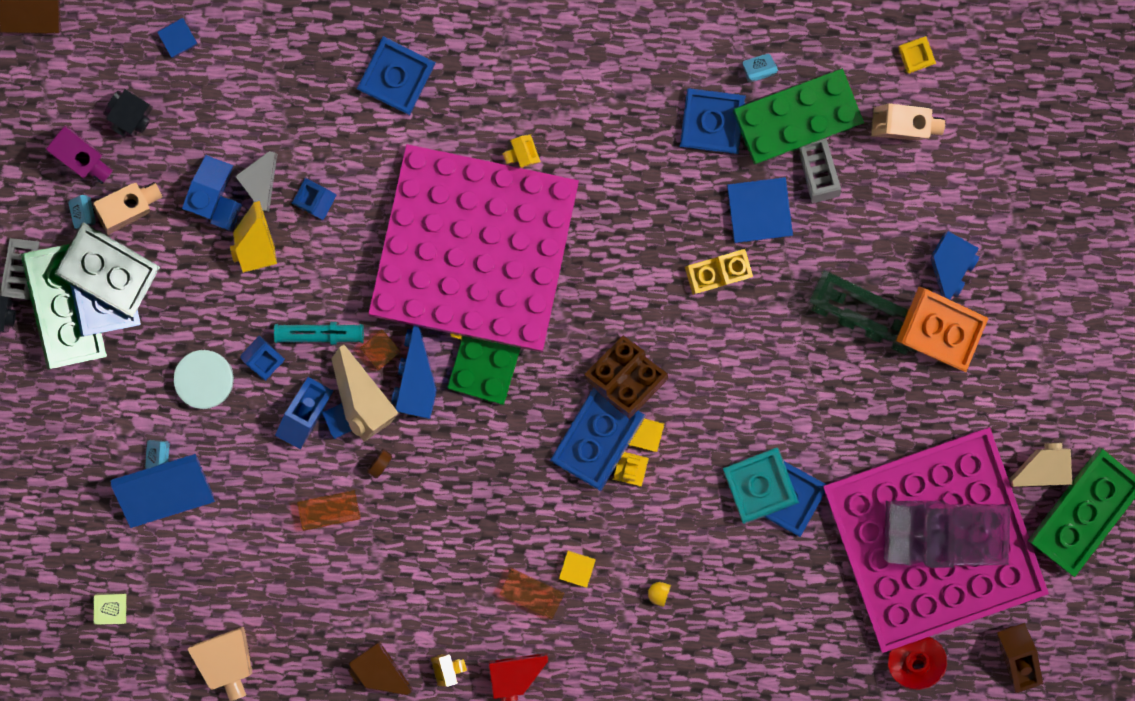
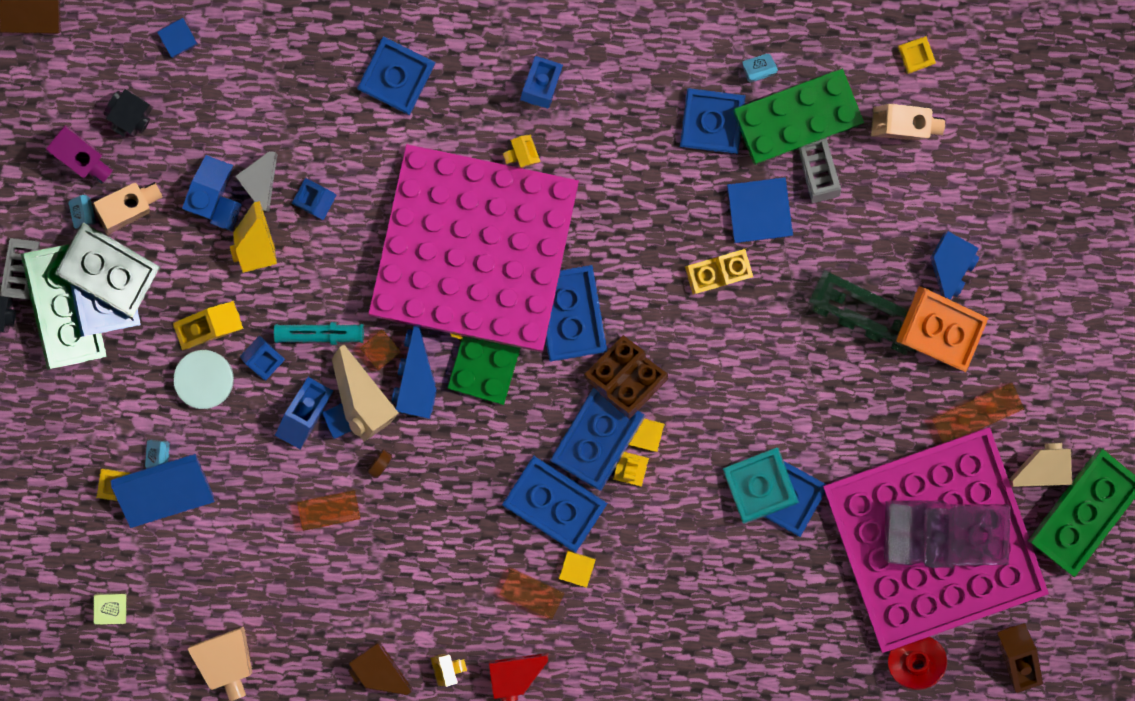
(104, 487): none -> yellow tile
(208, 325): none -> yellow slope
(541, 82): none -> blue slope
(554, 504): none -> blue tile
(575, 317): none -> blue tile
(658, 593): yellow hinge -> none
(977, 413): none -> clear orange tile

